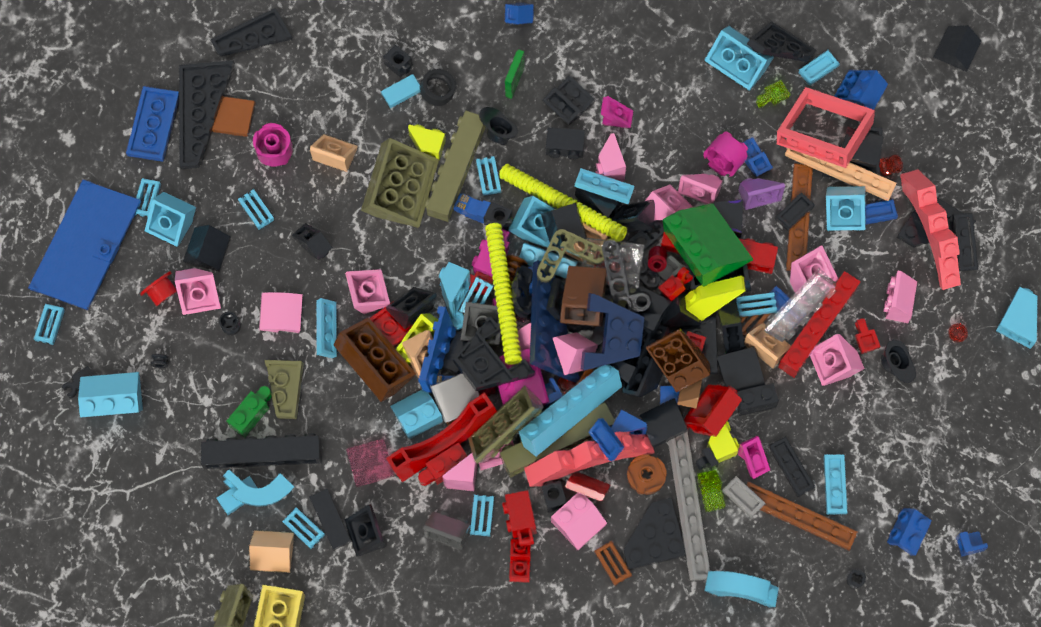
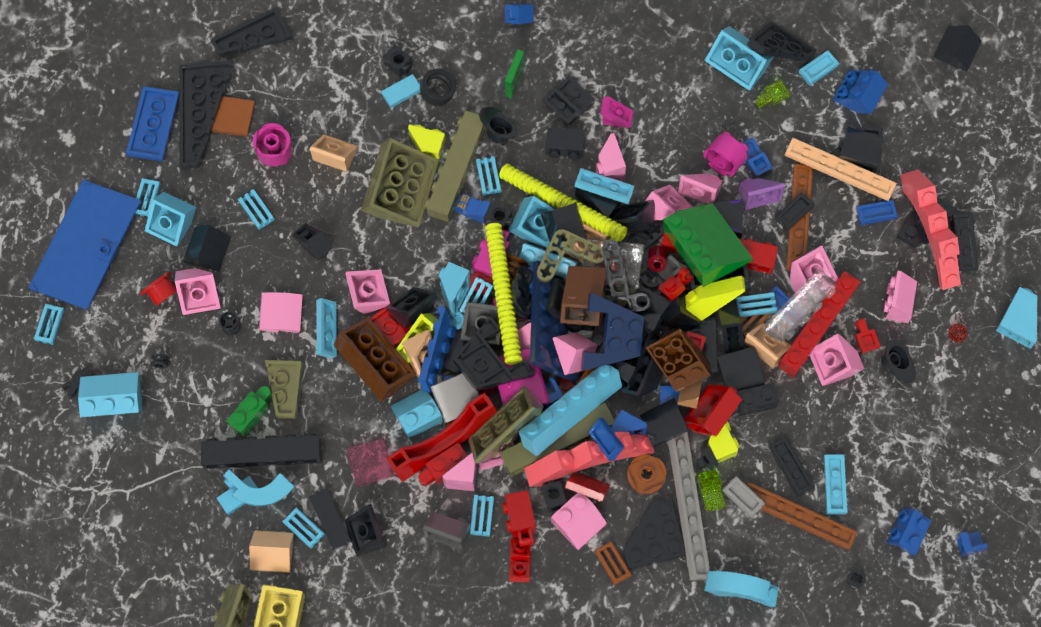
(754, 457): dark pink slope -> none
(819, 148): coral window -> none
(846, 208): medium azure slope -> none
(891, 165): clear red wheel -> none

